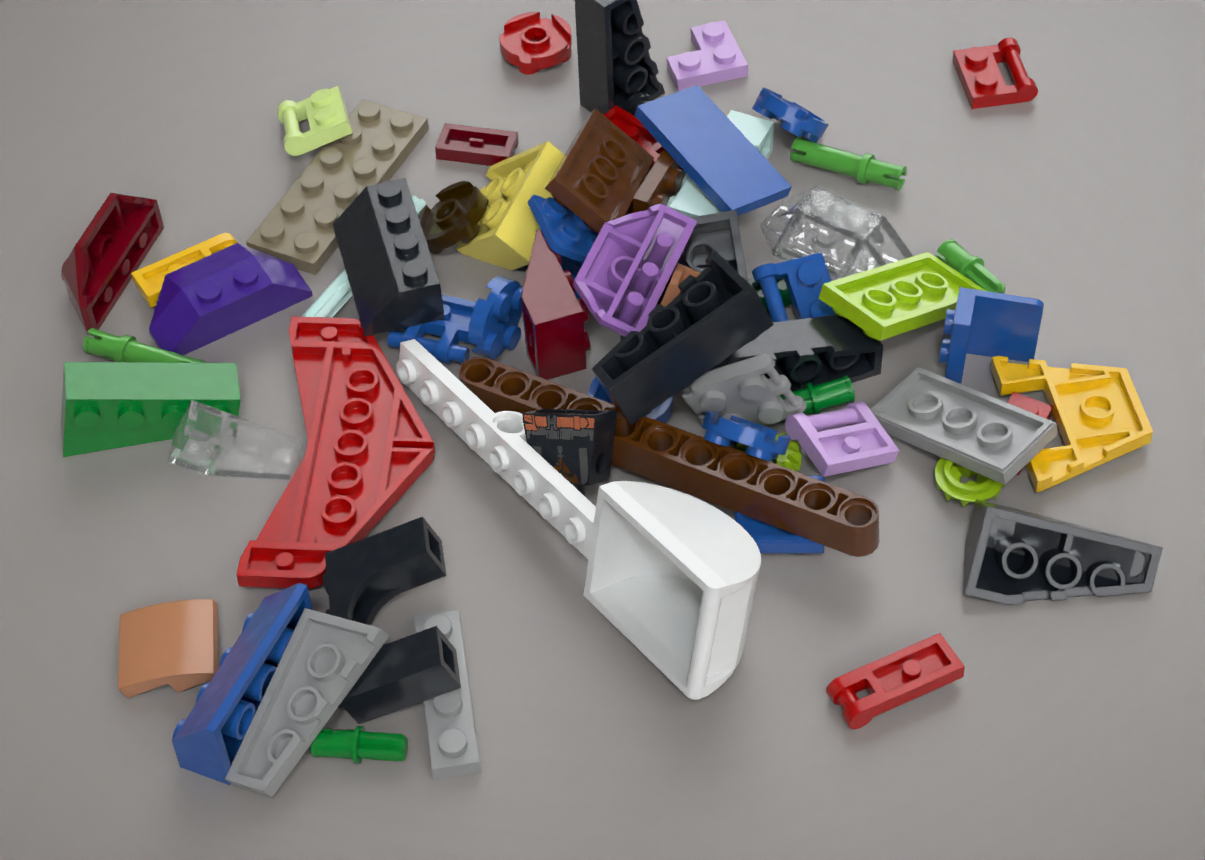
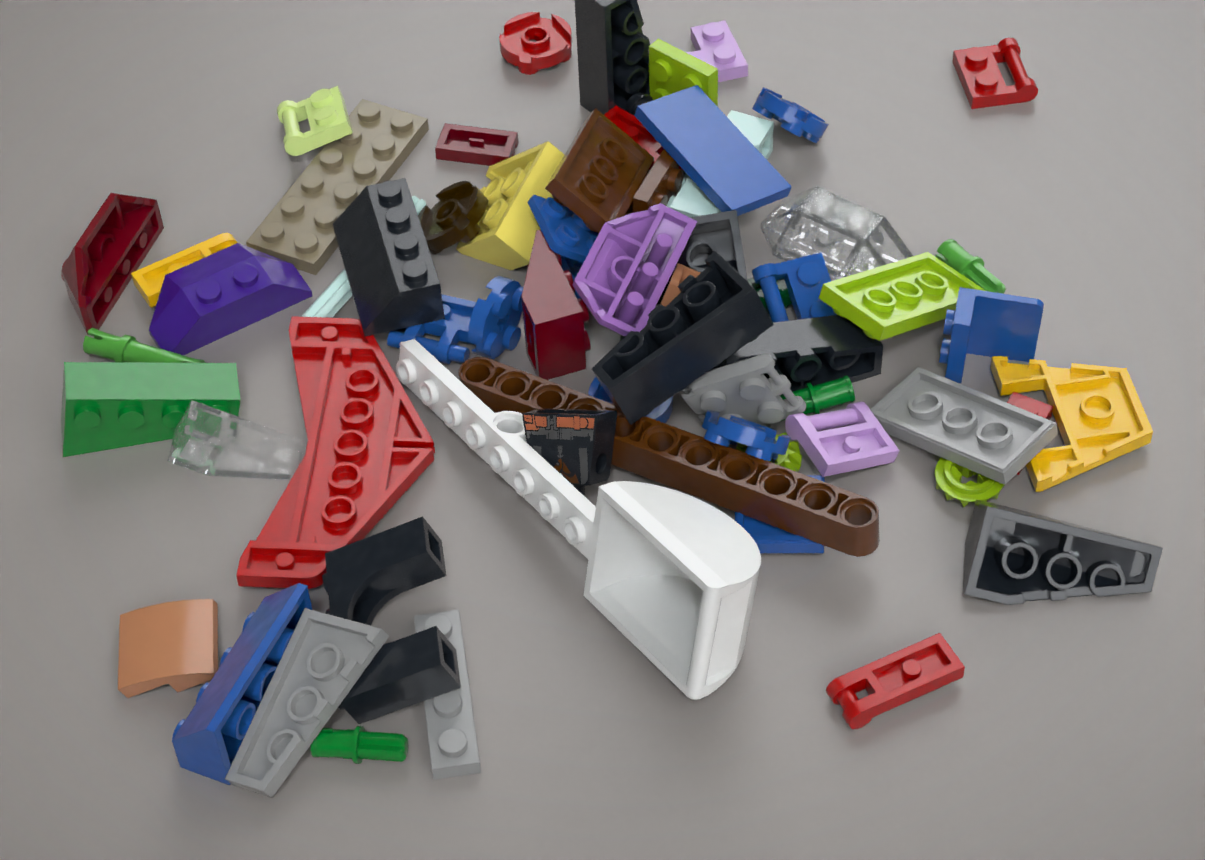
(676, 70): none -> lime plate
(863, 167): bright green pin -> none

